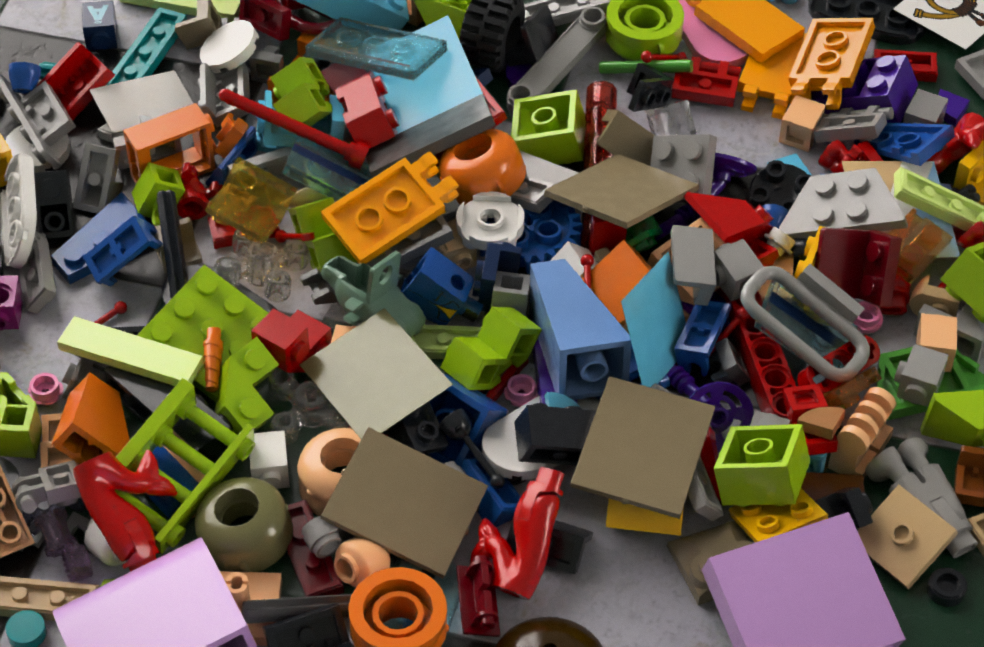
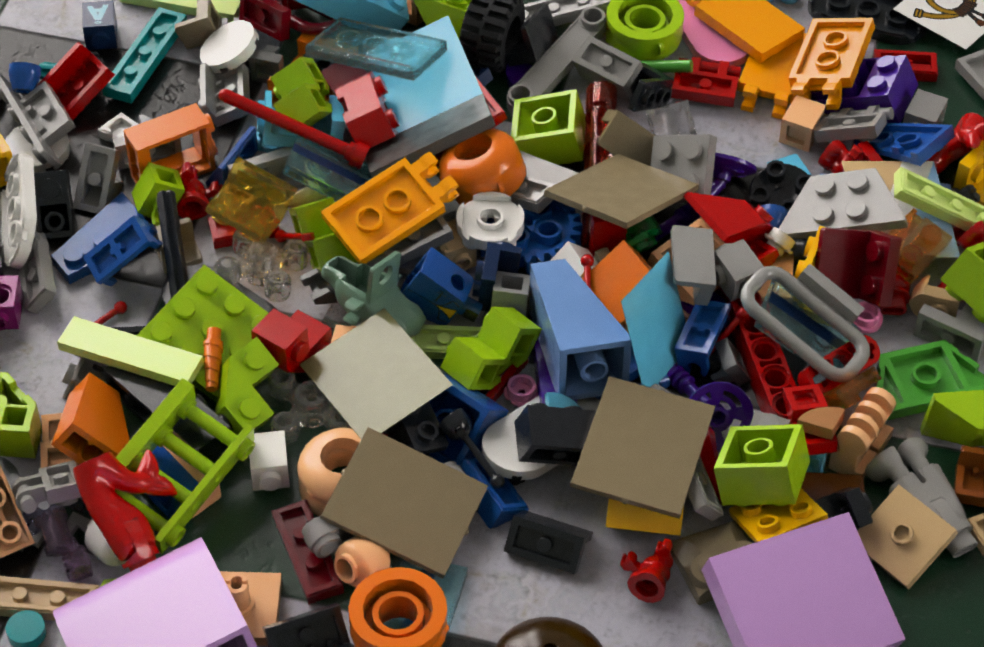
(45, 389): bright pink plate -> none
(146, 96): white sticker -> none
(230, 134): orange plate -> none
(254, 543): olive piece -> none
(283, 608): dark grey axle -> none
(478, 598): dark red hinge -> none
(533, 529): red piece -> none
(605, 63): none -> light grey panel
(647, 56): red hinge -> none
(651, 575): none -> red piece
(920, 375): light grey brick -> none
(938, 334): light nougat brick -> none
(947, 587): black tile -> none
(955, 108): dark purple tile -> none

